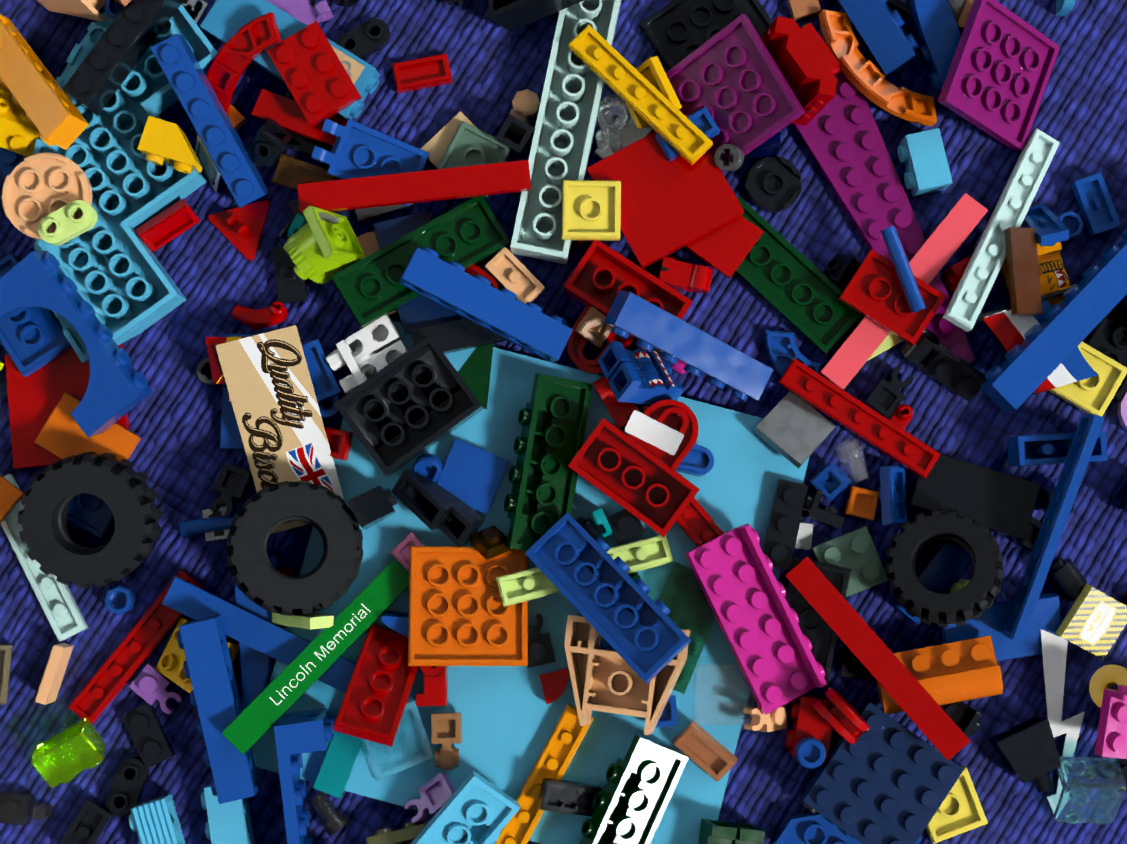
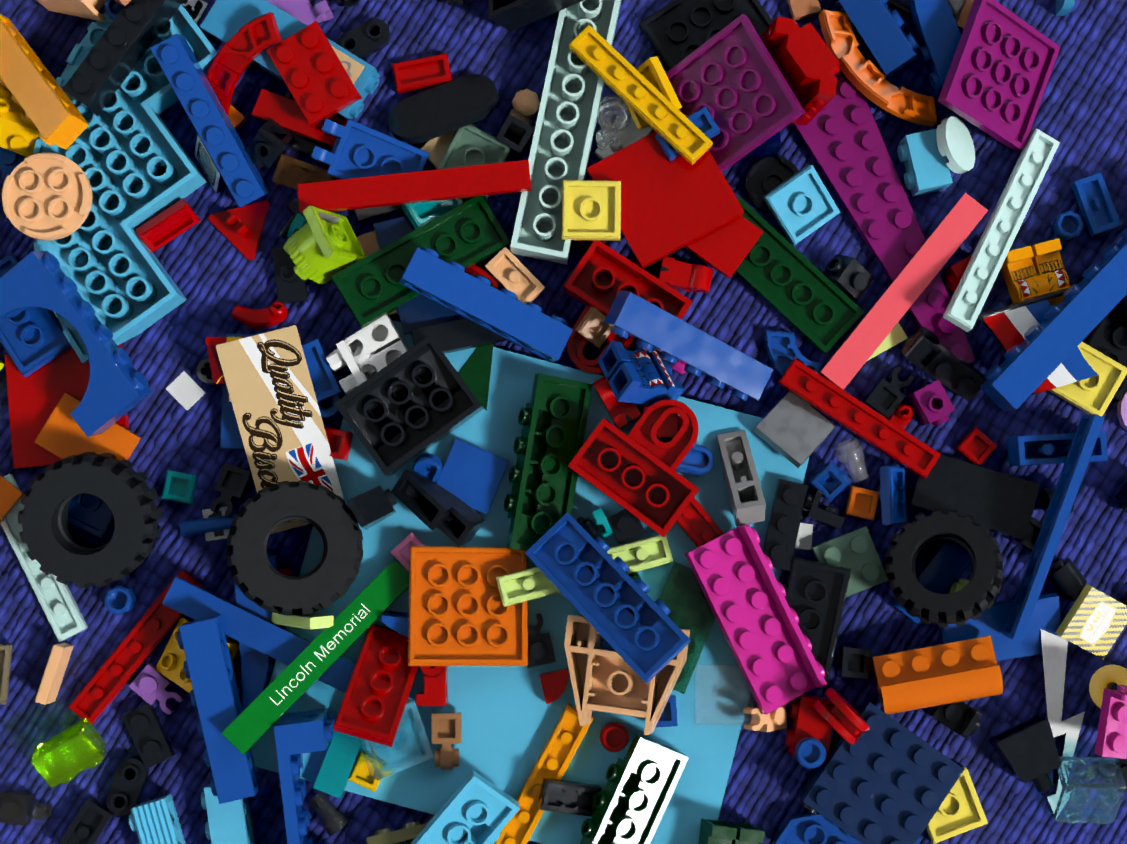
(67, 225): yellowish green plate -> none
(167, 143): yellow slope -> none
(179, 487): none -> teal tile
(185, 390): none -> white sticker
(361, 774): none -> yellow tile
(424, 212): none -> teal tile
(433, 797): medium lavender plate -> none
(443, 108): none -> black tile
(489, 542): dark brown plate -> none
(614, 736): none -> red plate
(654, 432): white sticker -> none
(705, 750): nougat tile -> none
(723, 164): dark grey bush -> none
(741, 478): none -> light grey slope
(801, 204): none -> medium azure tile
(877, 659): red tile -> none
(880, 297): red plate -> none
(903, 269): blue piece -> none
(931, 404): none -> magenta brick
(956, 144): none -> light aqua tile
(975, 447): none -> red tile
(1023, 271): reddish brown tile -> none
(1047, 226): blue plate -> none

